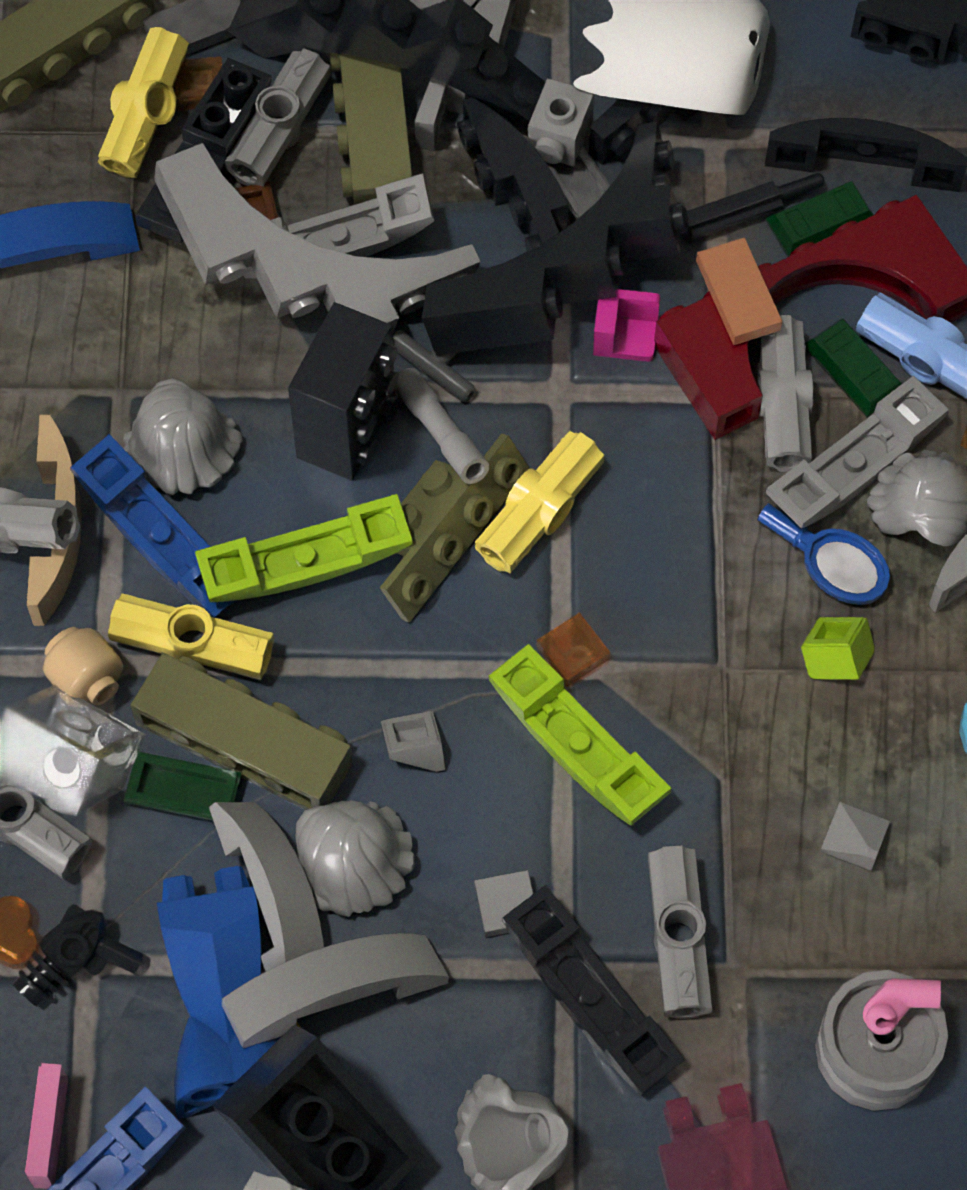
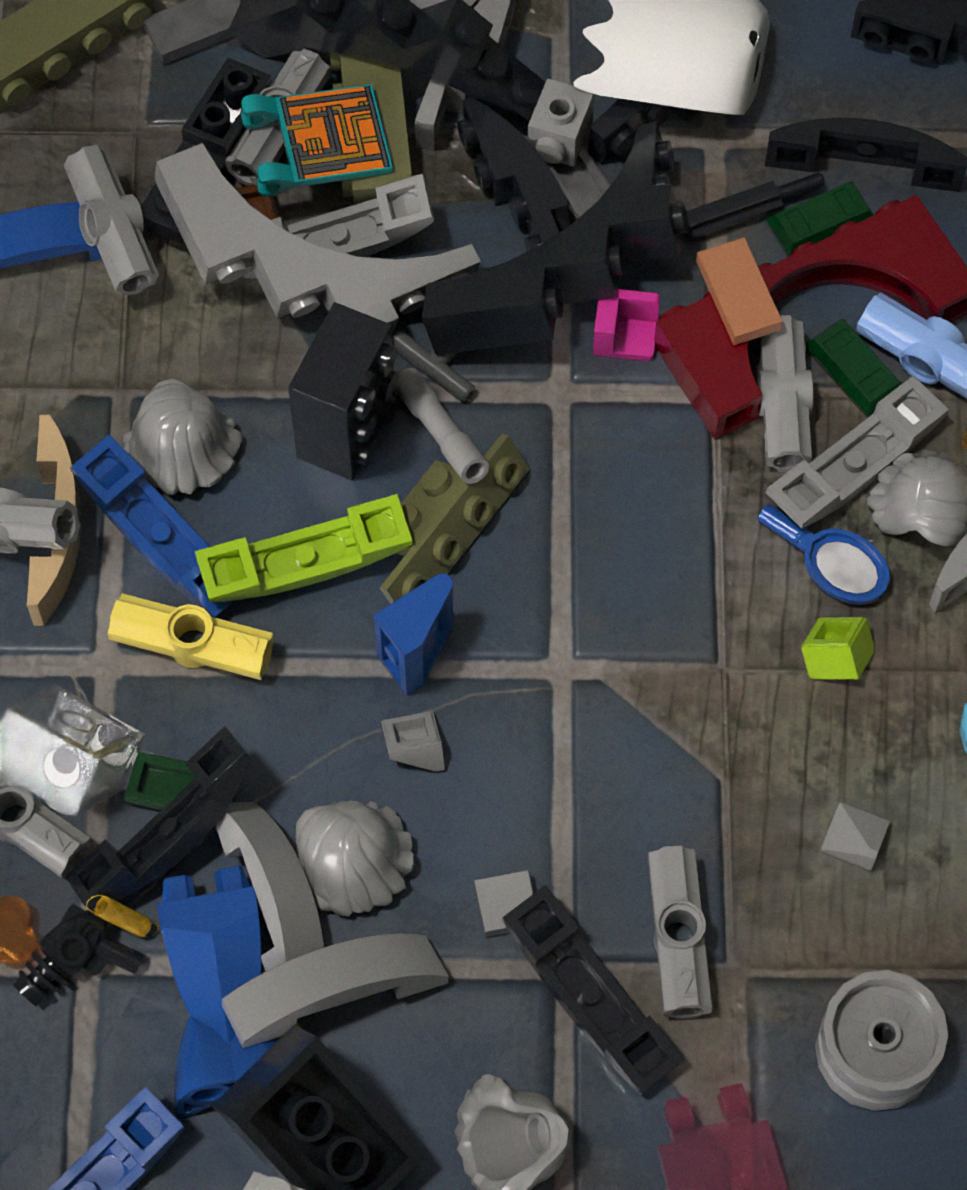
(46, 1125): bright pink tile -> none
(83, 665): tan head -> none
(111, 220): none -> light grey piece
(122, 916): none -> yellow piece
(143, 102): light yellow piece -> none
(172, 832): none -> black slope
(194, 80): clear orange tile -> none
(241, 732): olive brick -> none
(324, 135): none -> flag
(415, 631): none -> blue tile
(539, 502): light yellow piece -> none
(573, 649): clear orange tile -> none
(576, 739): lime slope -> none
(896, 998): bright pink arm -> none

